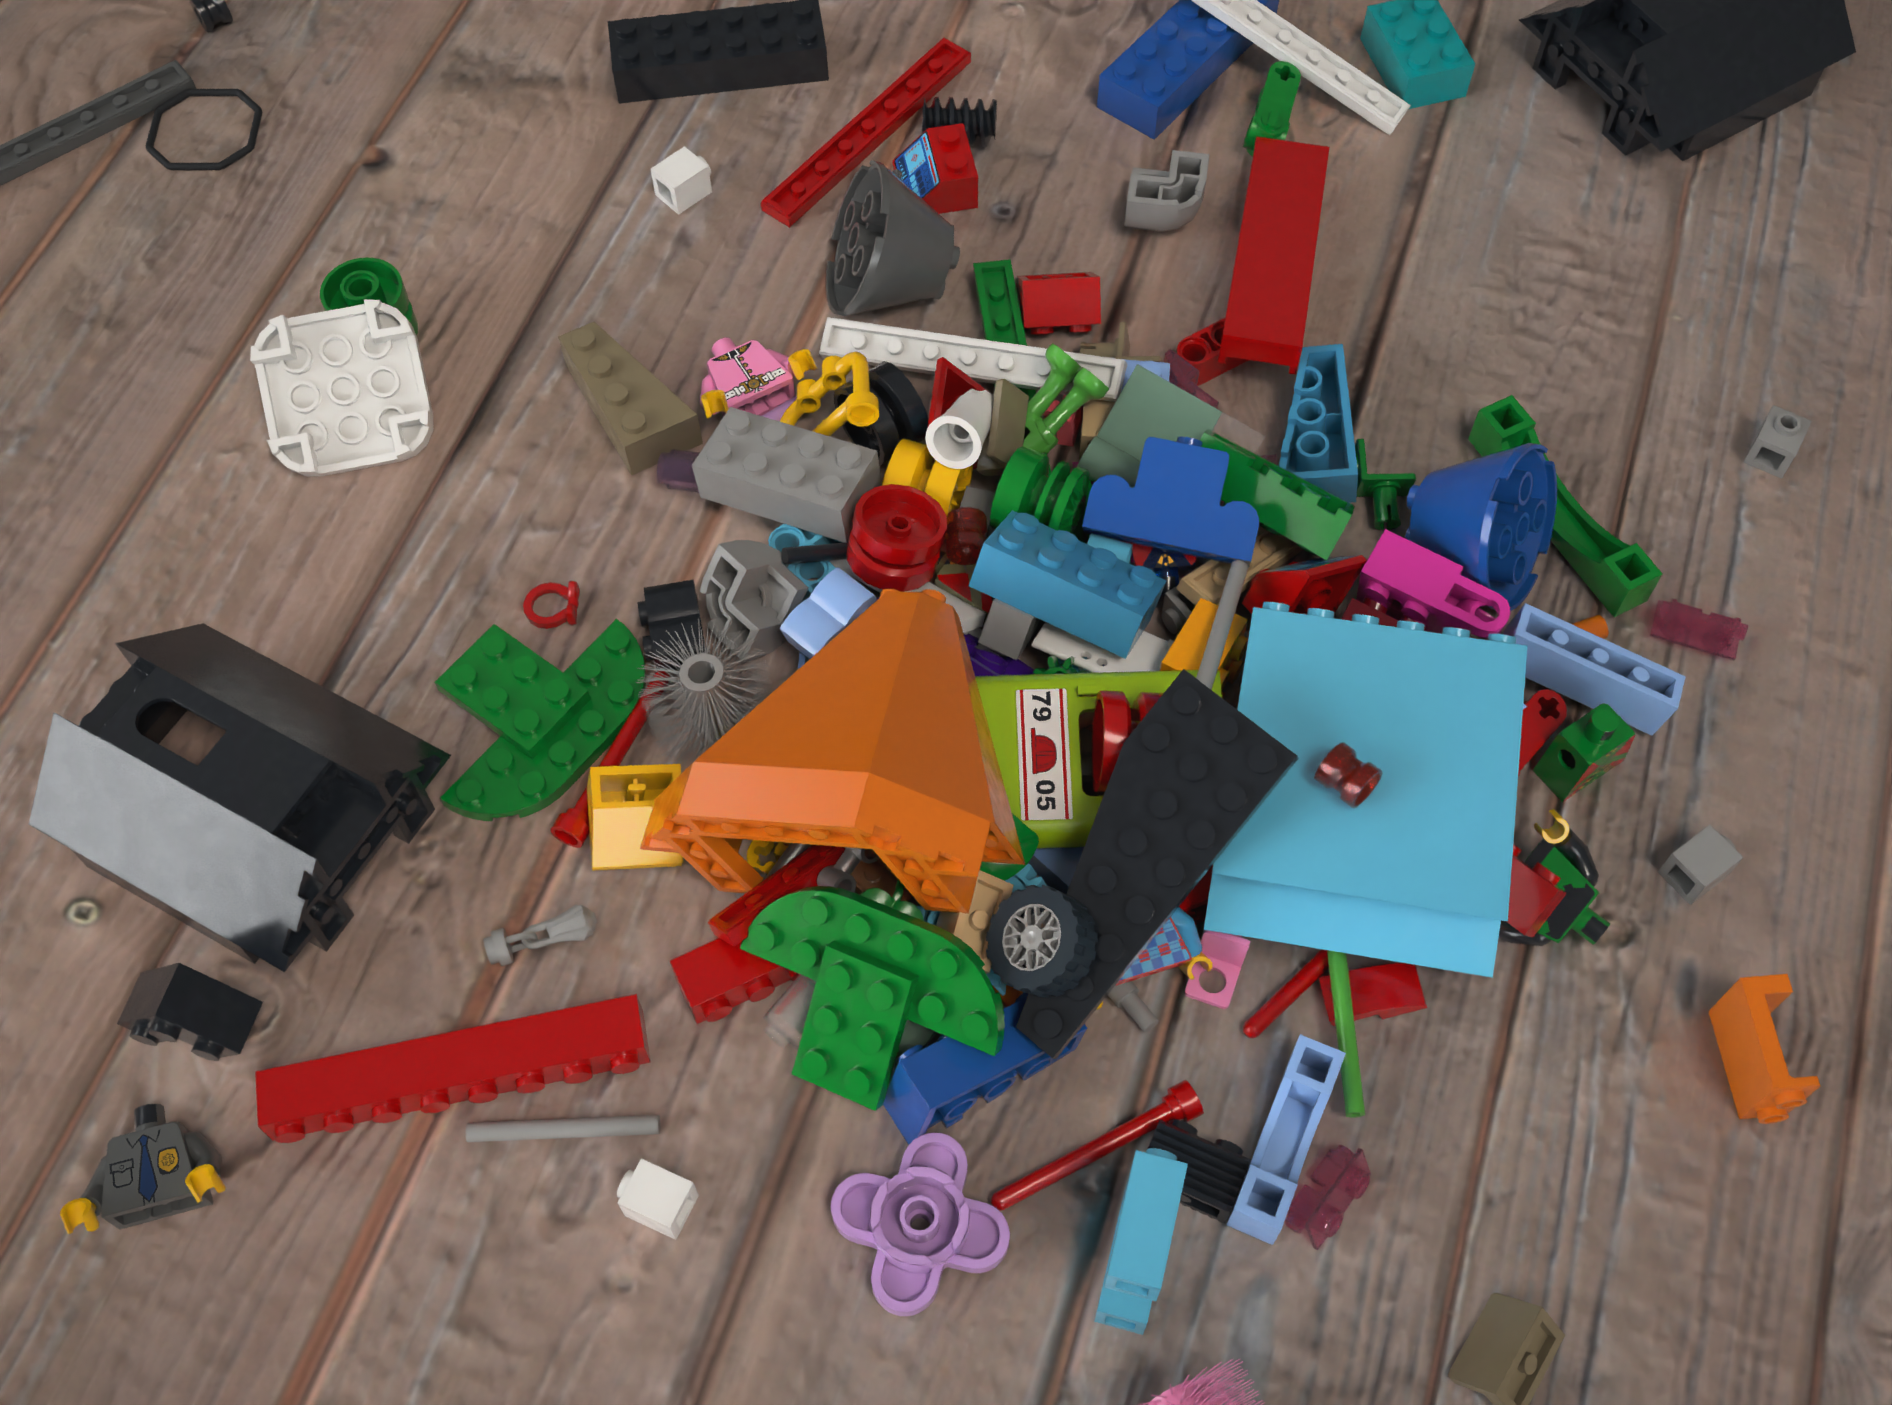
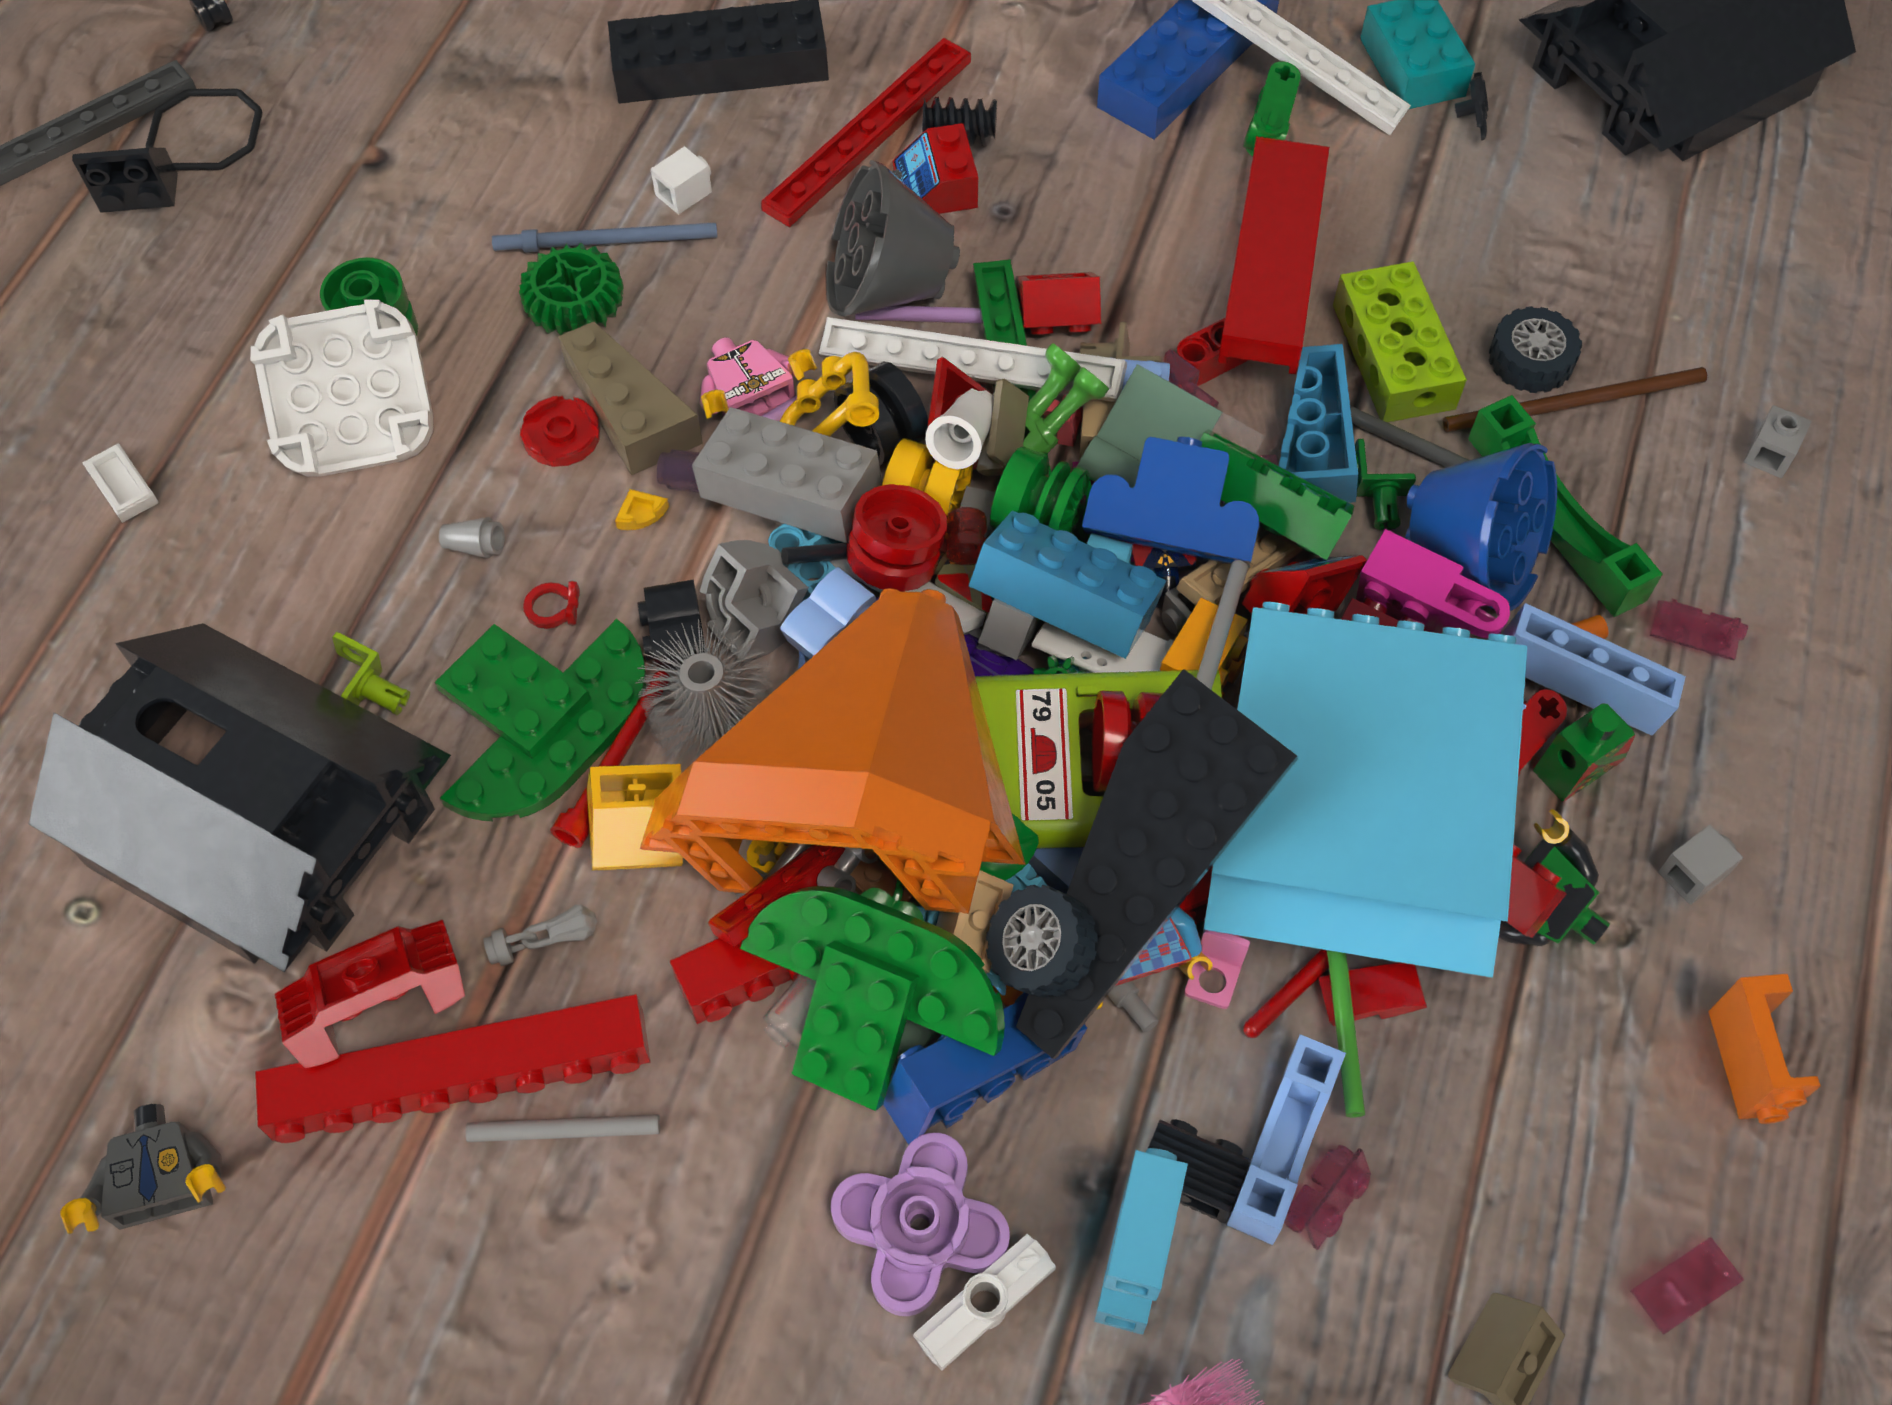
(120, 482): none -> white tile
(128, 178): none -> black slope
(189, 1007): black brick -> none
(361, 978): none -> red plate
(366, 682): none -> lime bracket
(475, 537): none -> light grey cone
(532, 241): none -> sand blue bar
(560, 431): none -> red tile
(571, 289): none -> green gear
(640, 510): none -> yellow tile
(656, 1198): white brick -> none
(923, 314): none -> lavender bar
(961, 1324): none -> white piece
(1167, 198): light grey brick -> none
(1179, 1104): red piece -> none
(1348, 775): clear red wheel -> none
(1398, 342): none -> lime brick
(1405, 439): none -> dark grey bar
(1477, 104): none -> black piece
(1535, 349): none -> black wheel
(1591, 396): none -> reddish brown piece
(1686, 1285): none -> clear pink slope

